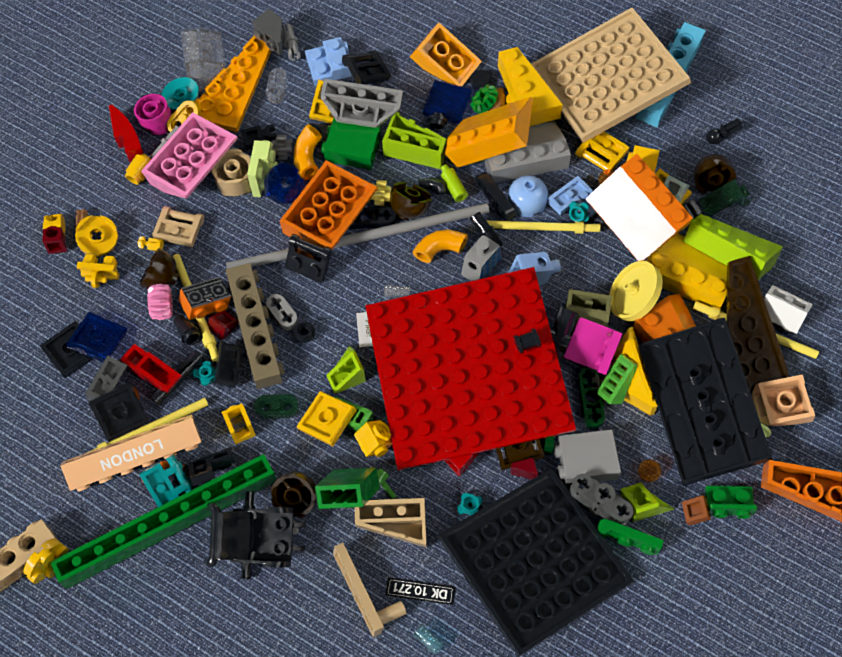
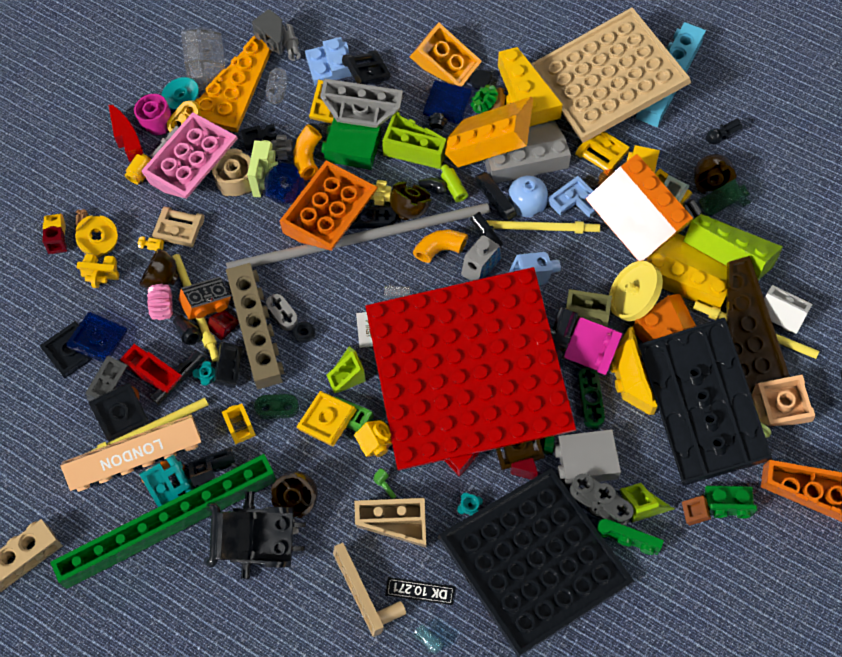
(39, 565): yellow plate -> none
(305, 263): black plate -> none
(347, 488): green brick -> none
(527, 341): black bush -> none
(575, 215): teal plate -> none
(608, 389): bright green slope -> none
(649, 470): clear orange plate -> none

